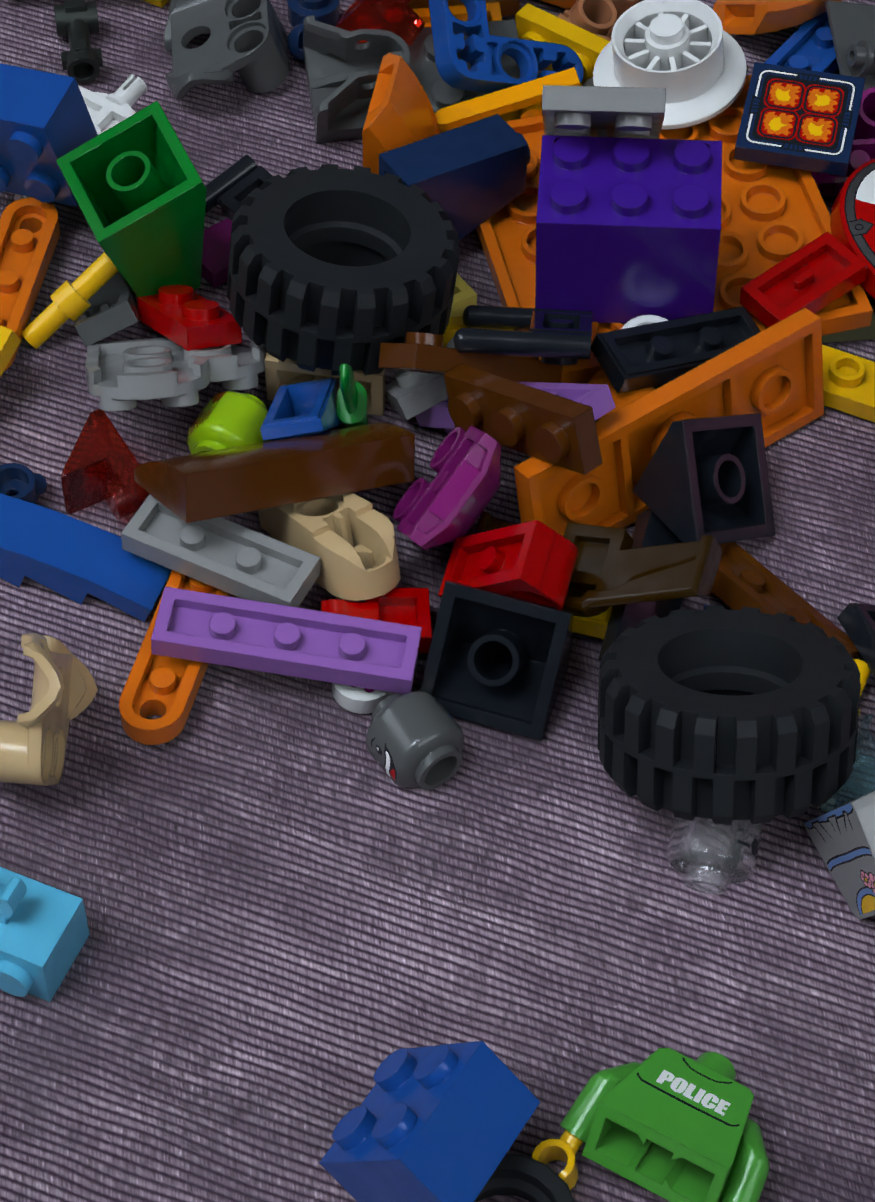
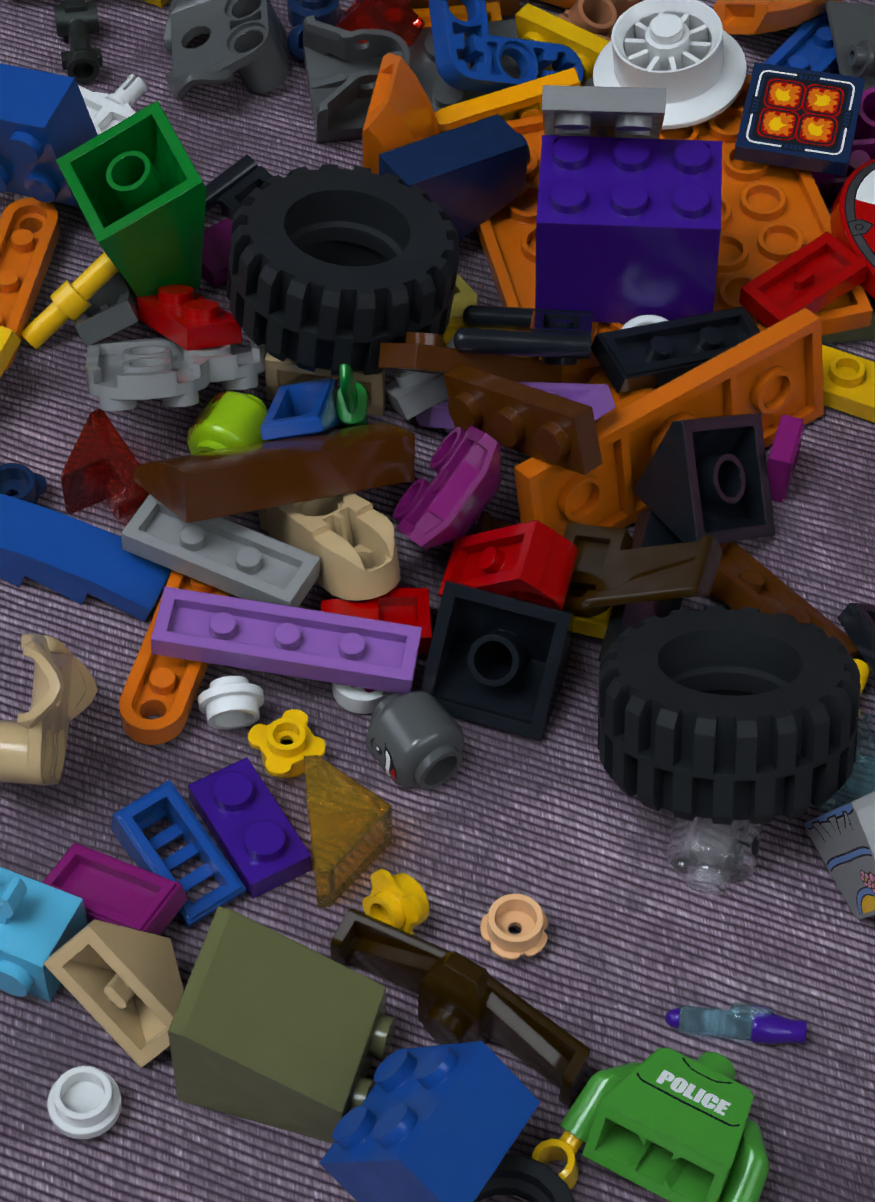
(84, 1102): none -> white plate
(117, 890): none -> magenta tile
(124, 982): none -> tan slope
(169, 804): none -> blue slope
(231, 703): none -> white plate
(250, 827): none -> dark purple plate
(276, 1030): none -> olive slope
(282, 759): none -> yellow plate
(345, 828): none -> clear yellow slope
(396, 900): none -> yellow plate
(462, 999): none -> dark brown plate
(520, 912): none -> light nougat plate
(741, 1022): none -> clear light blue piece
(784, 456): none -> magenta tile

